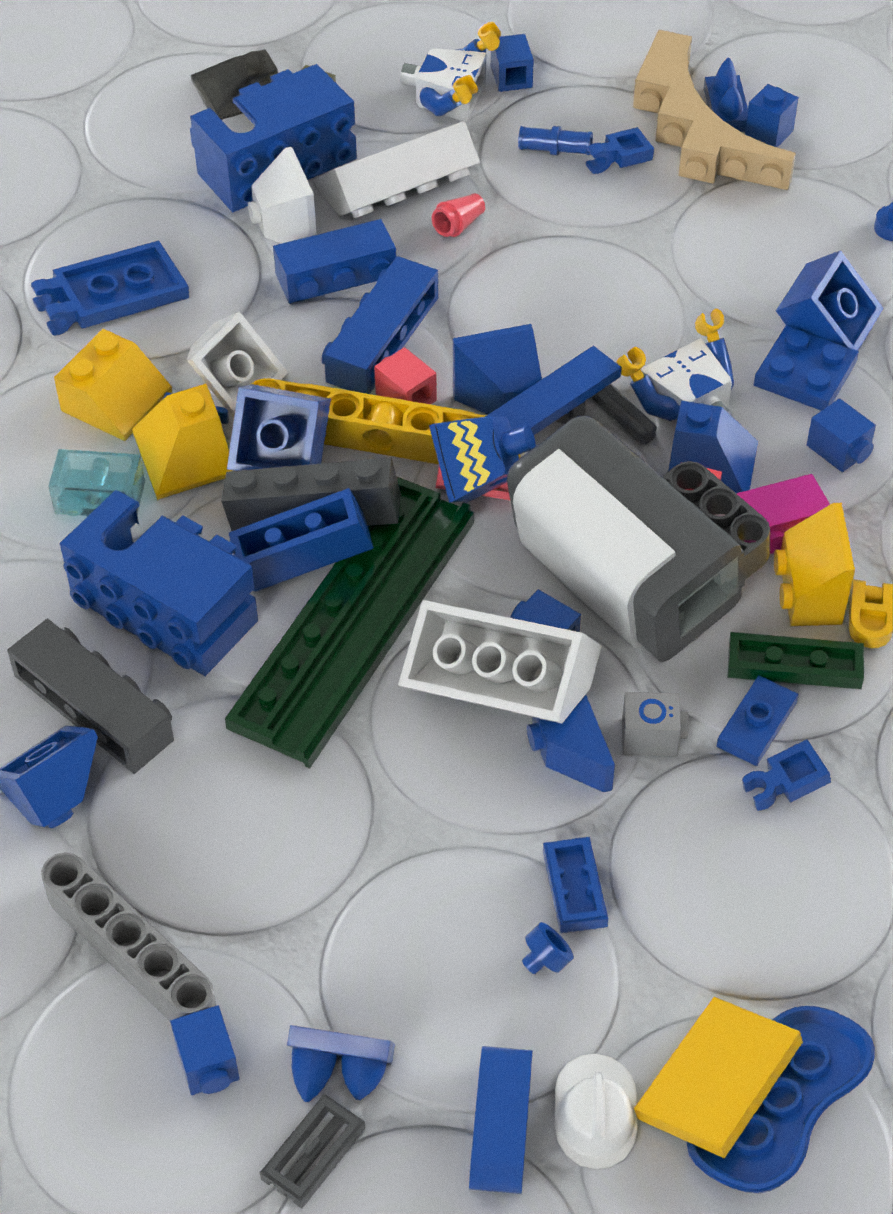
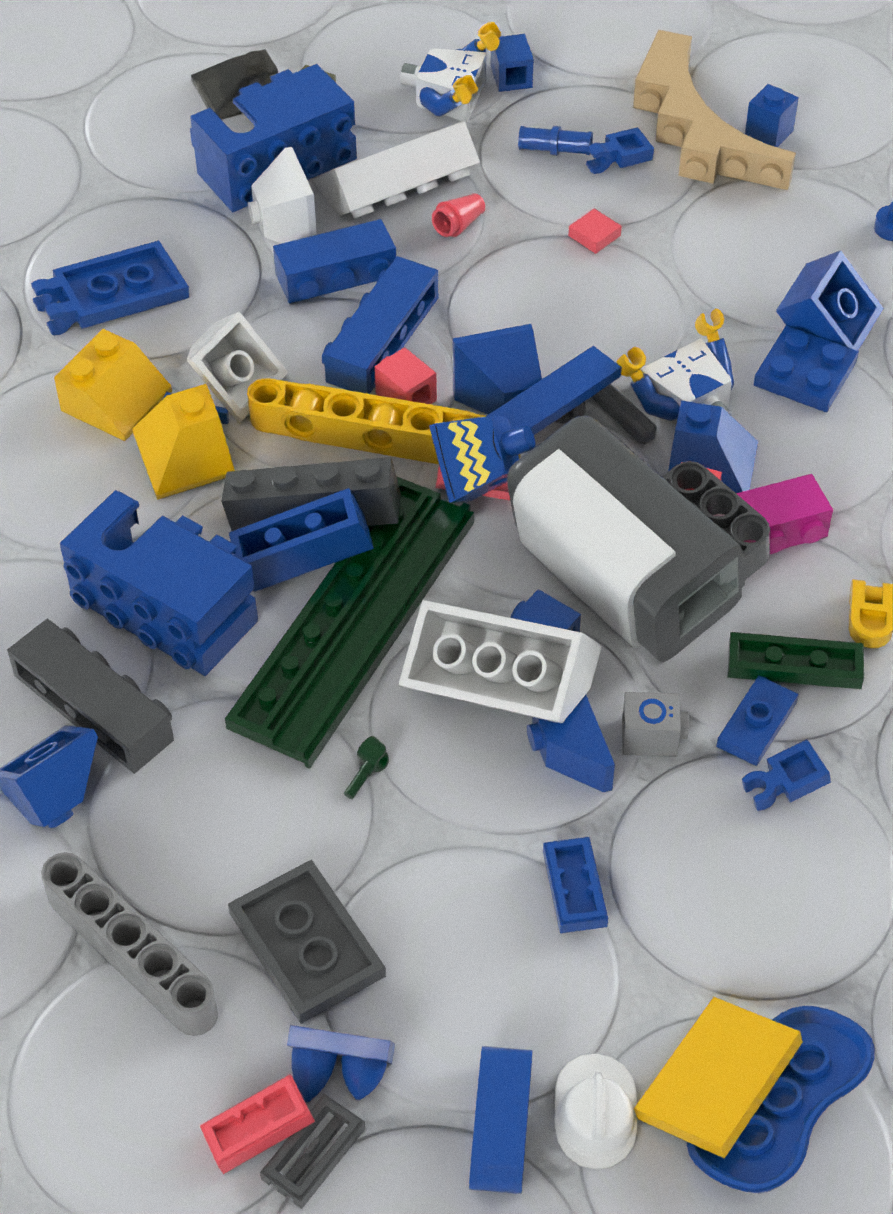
(87, 478): clear light blue brick -> none
(205, 1051): blue brick -> none
(257, 1124): none -> coral plate
(277, 428): blue brick -> none
(306, 941): none -> dark grey plate
(375, 759): none -> dark green hand
(546, 950): blue tile -> none
(594, 230): none -> coral tile
(726, 96): blue tile -> none
(816, 569): yellow slope -> none
(841, 435): blue brick -> none

